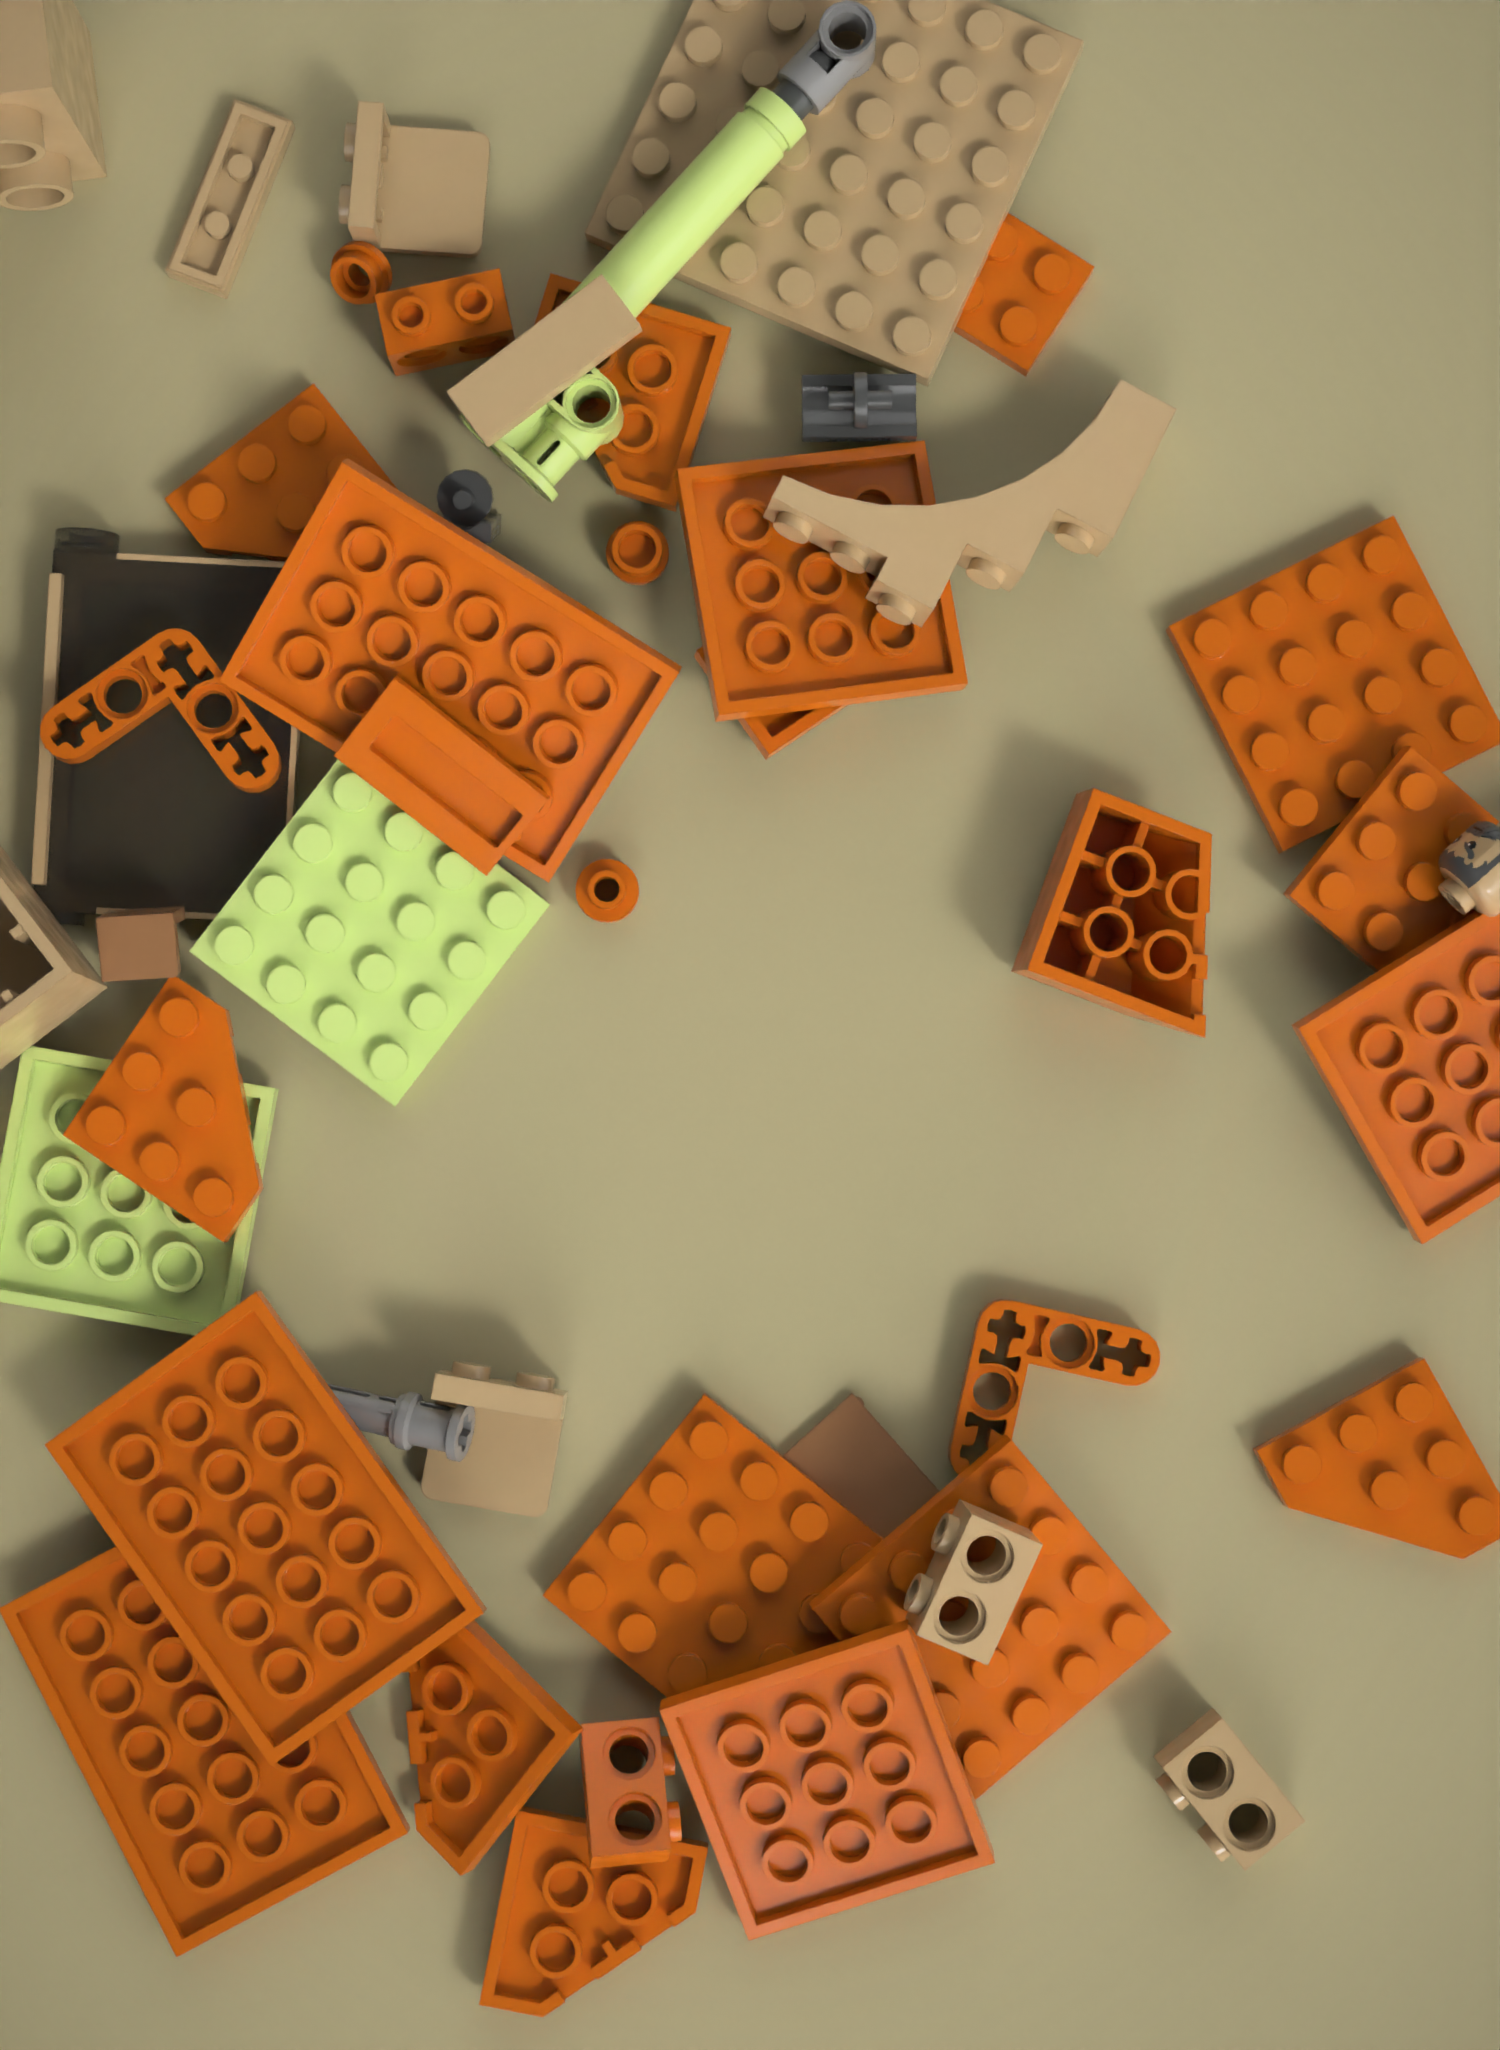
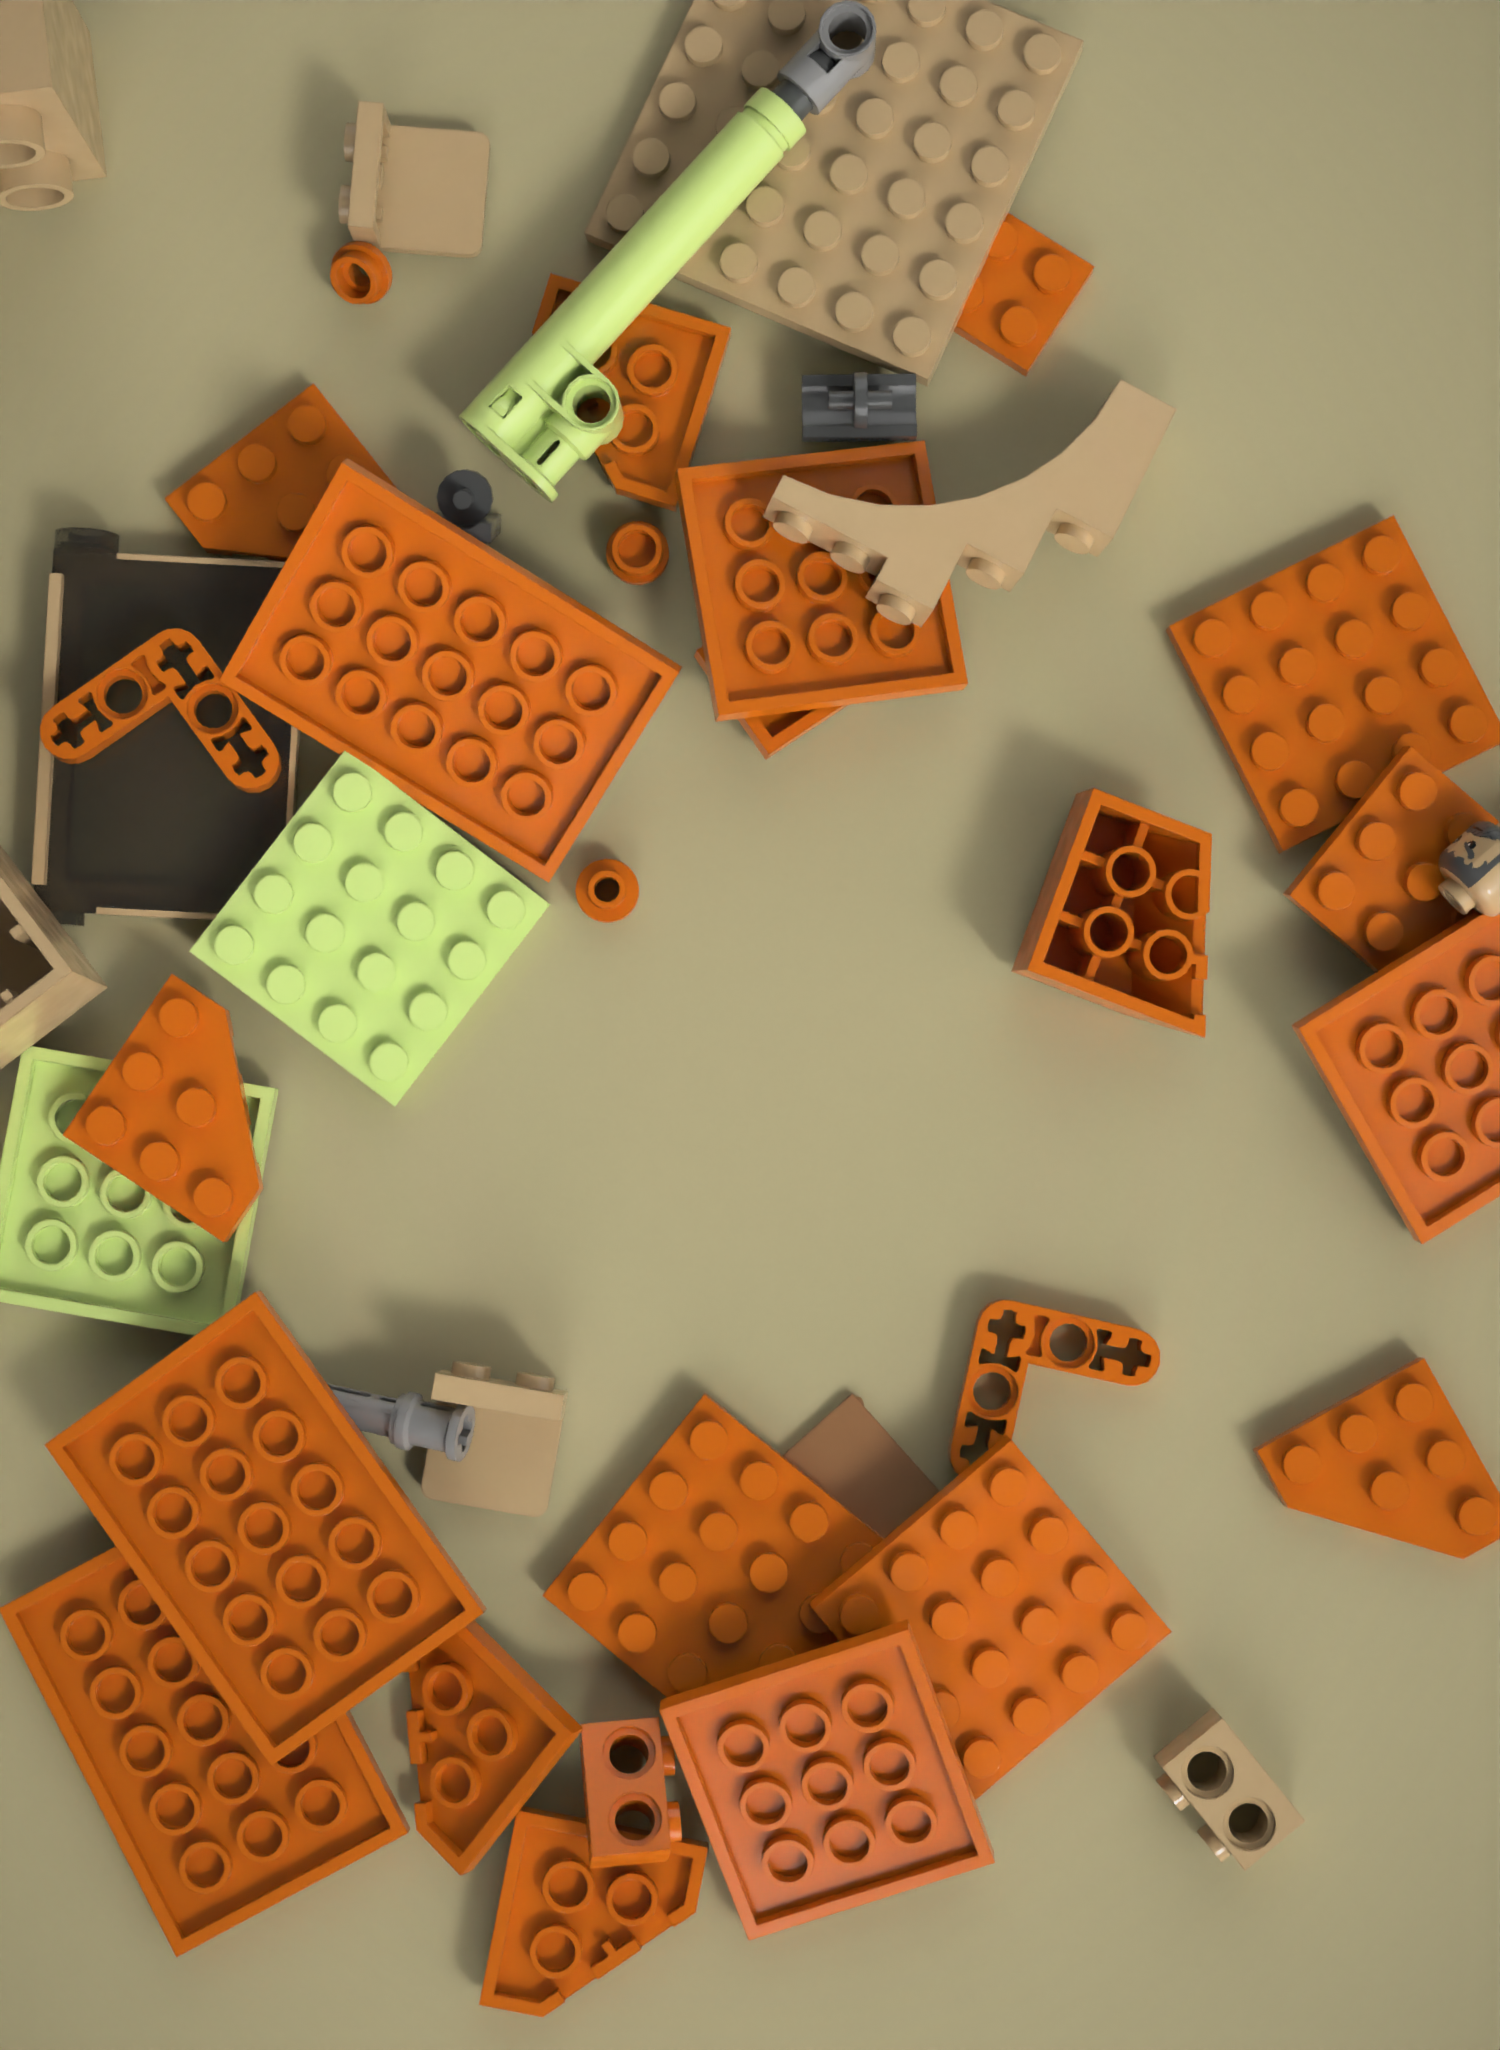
(139, 943): medium nougat panel -> none
(230, 199): tan tile -> none
(441, 775): orange piece -> none
(445, 322): orange brick -> none
(544, 360): tan tile -> none
(989, 1585): tan brick -> none

